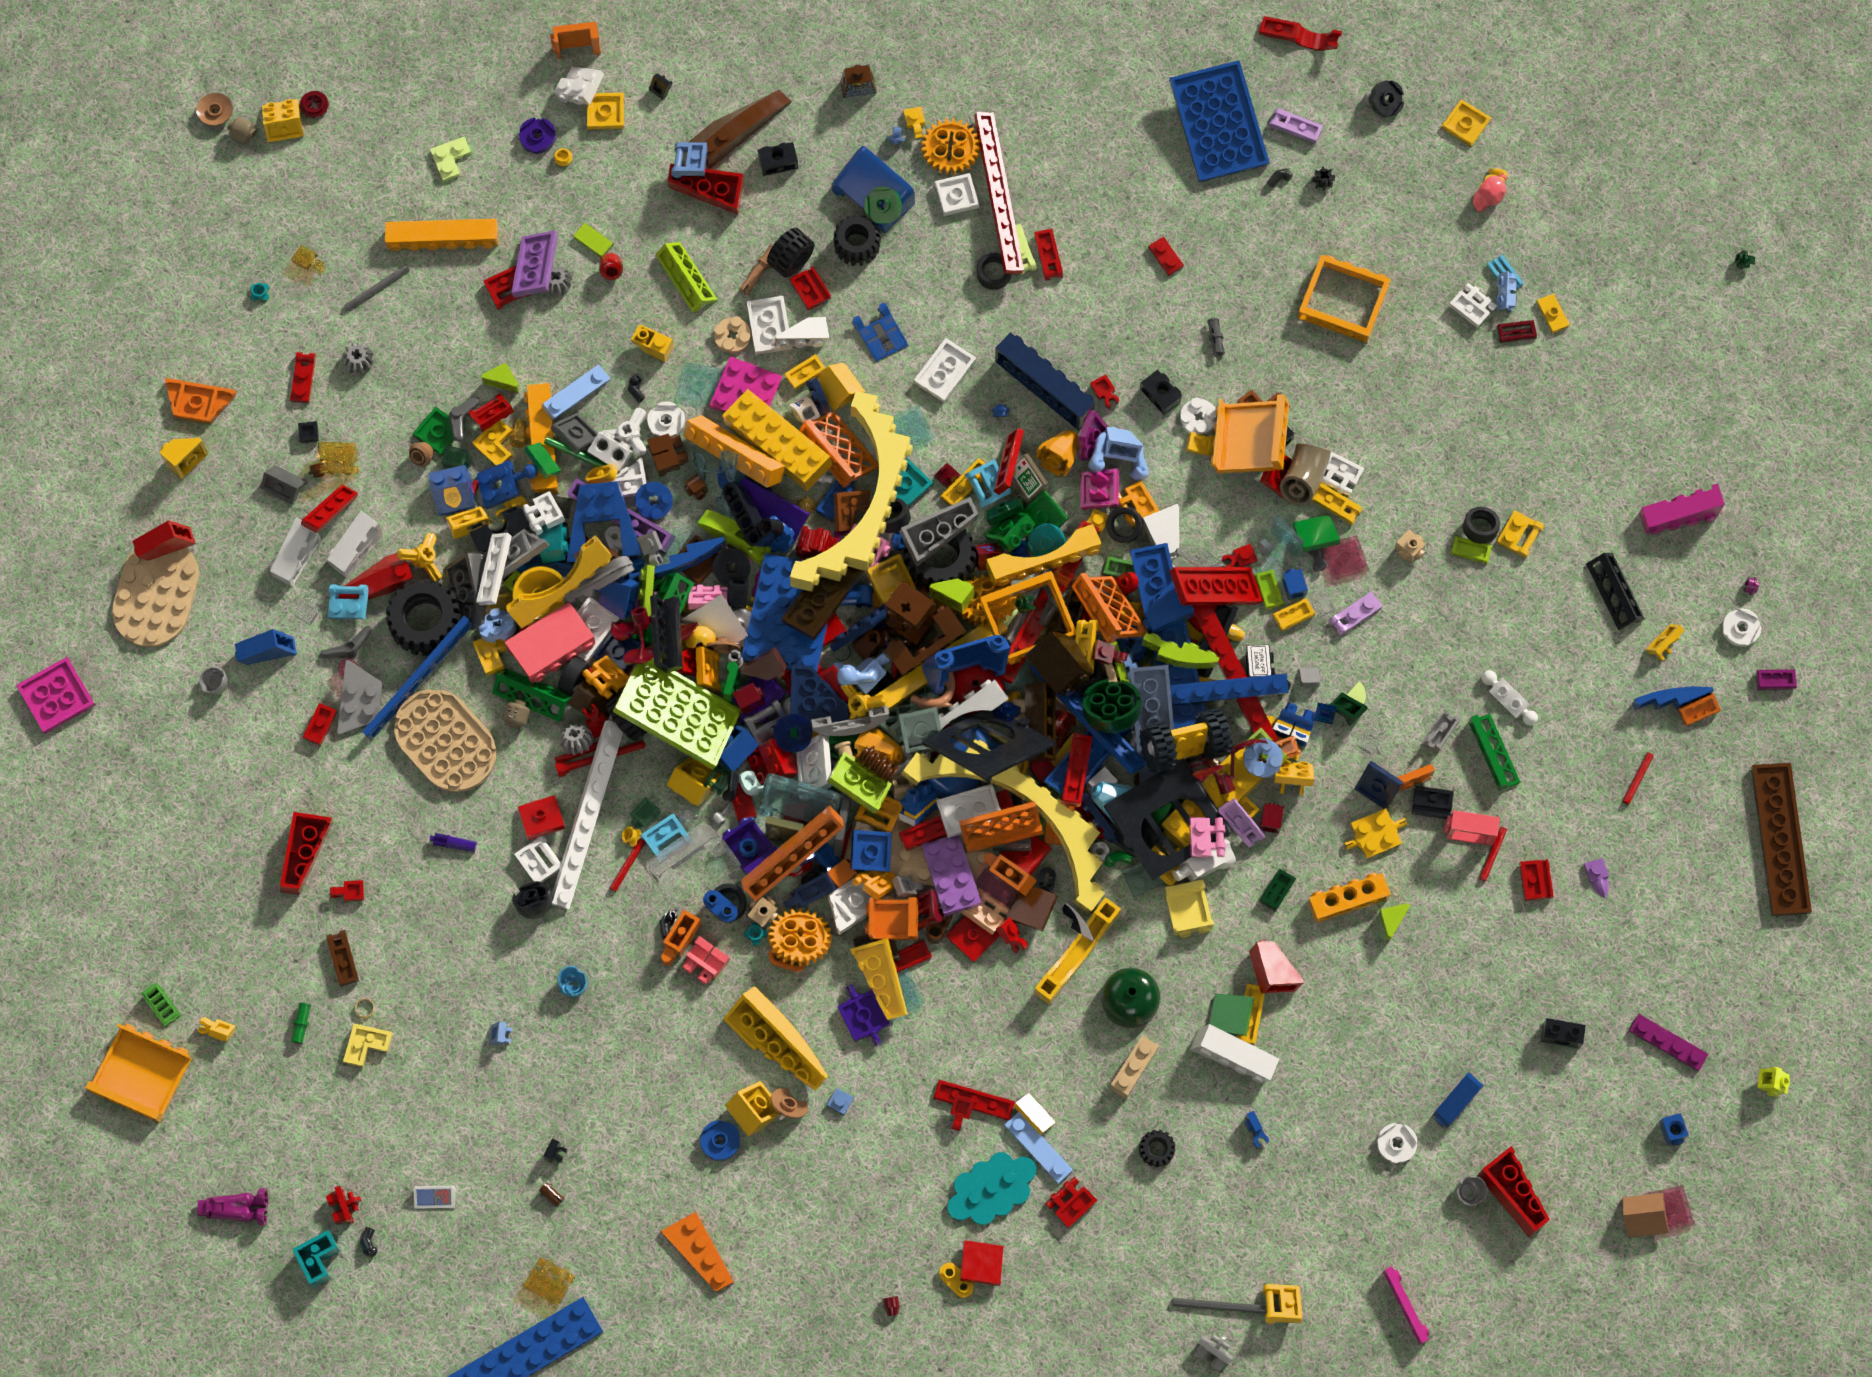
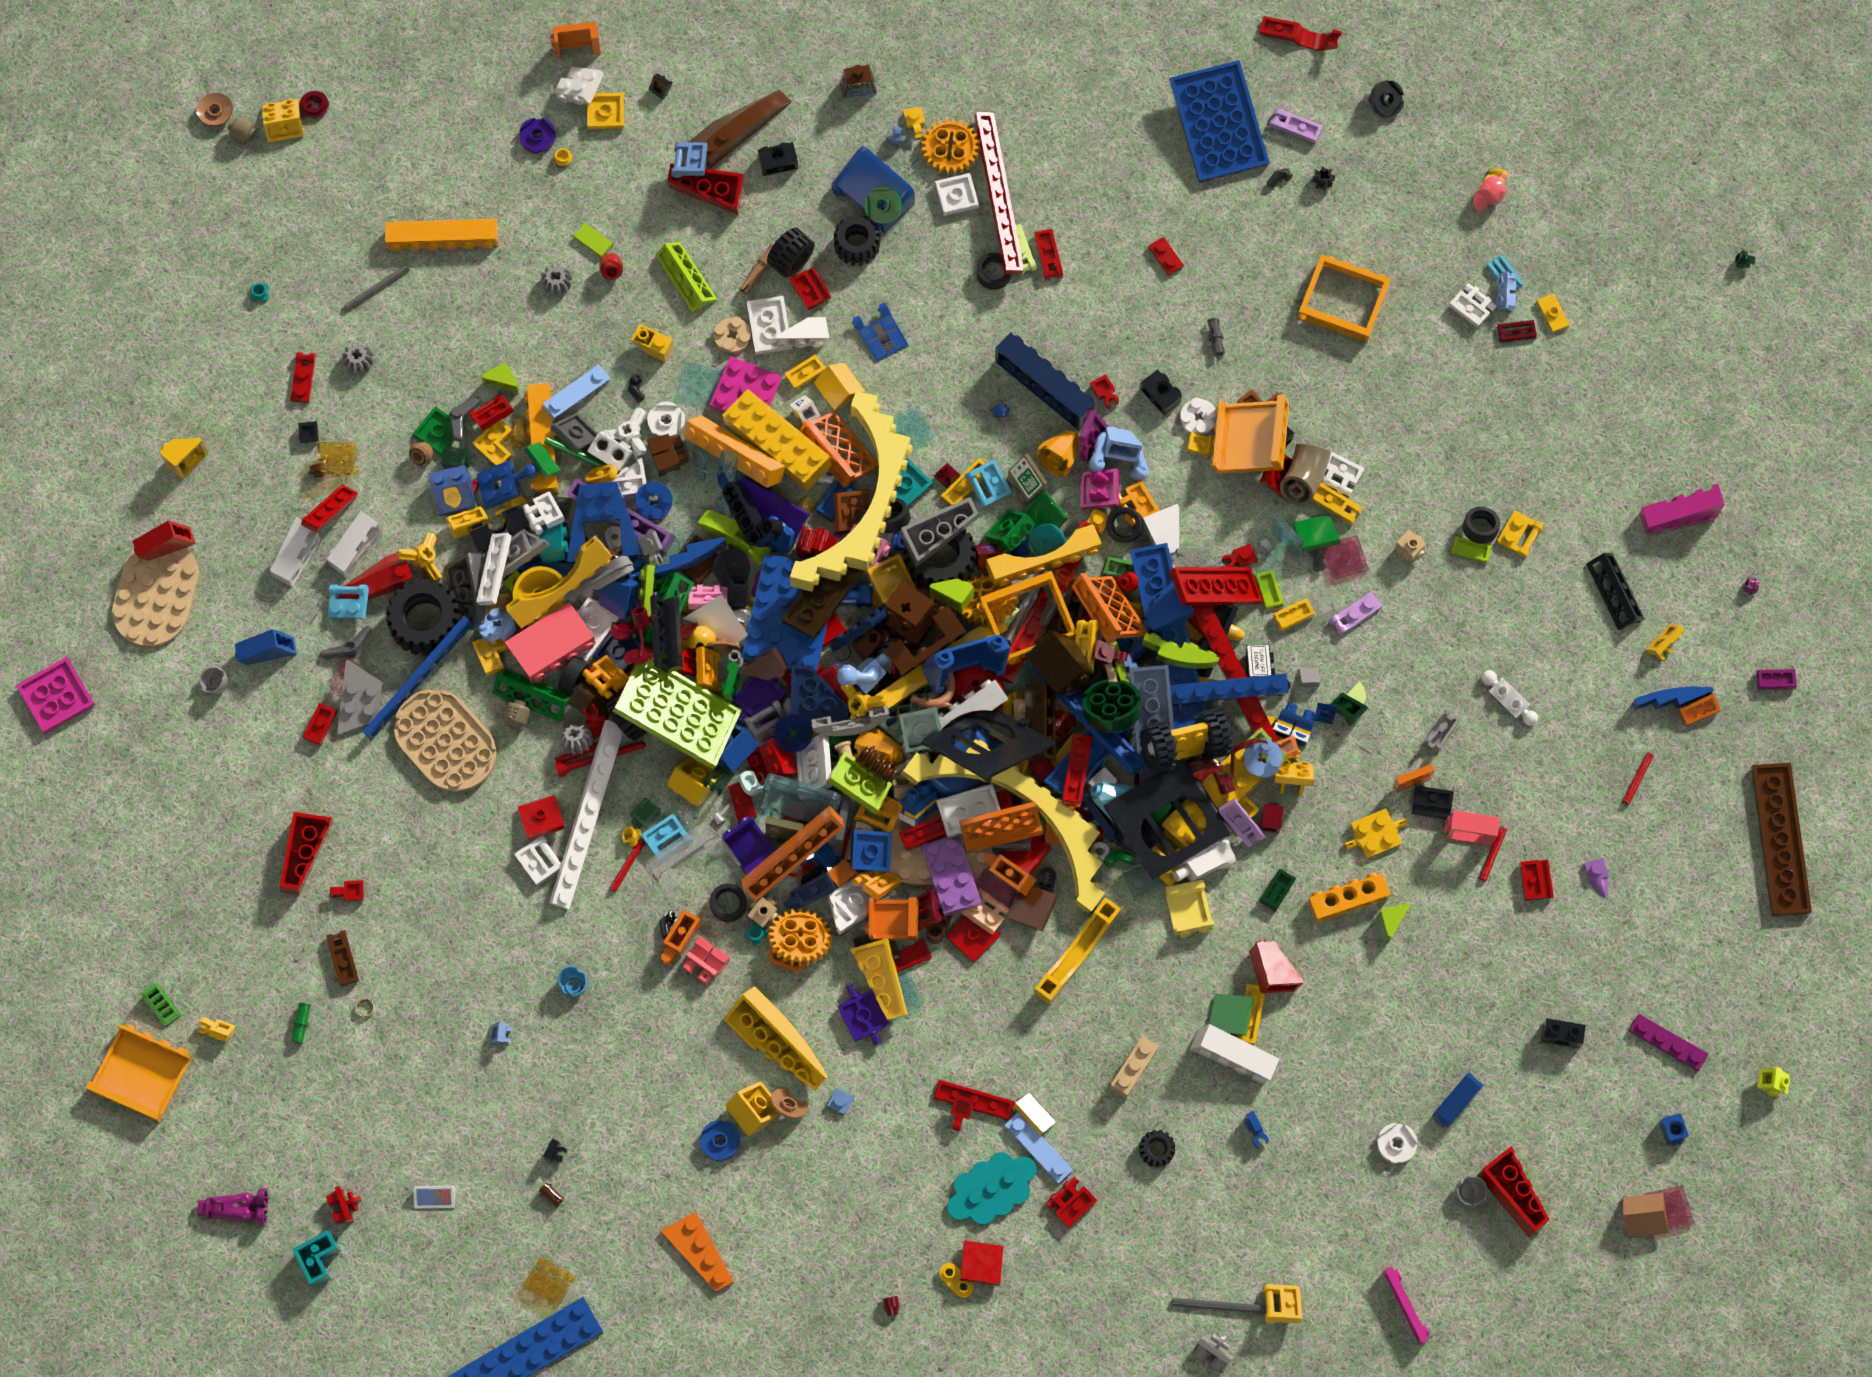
(197, 400): orange wing -> none
(282, 484): dark grey panel -> none
(307, 258): clear yellow plate -> none
(365, 1038): light yellow plate -> none
(366, 1244): black arm -> none
(445, 157): yellowish green plate -> none
(453, 842): dark purple piece -> none
(500, 284): red plate -> none
(533, 900): black cylinder -> none
(534, 263): medium lavender plate -> none
(696, 487): reddish brown plate -> none
(719, 906): blue plate -> none
(730, 793): black arm -> none
(748, 842): blue plate -> none
(749, 698): dark red brick -> none
(818, 396): dark blue tile -> none
(906, 888): light grey plate -> none
(944, 370): white plate -> none
(1005, 510): dark green plate -> none
(1007, 711): clear blue plate -> none
(1008, 461): red tile -> none
(1009, 934): red plate -> none
(1022, 603): dark green plate -> none
(1078, 923): sticker -> none
(1129, 1009): dark green cylinder -> none
(1201, 839): bright pink plate -> none
(1294, 584): blue brick -> none
(1378, 785): dark blue plate -> none
(1466, 122): yellow tile -> none
(1490, 754): green fence -> none
(1739, 617): white plate -> none

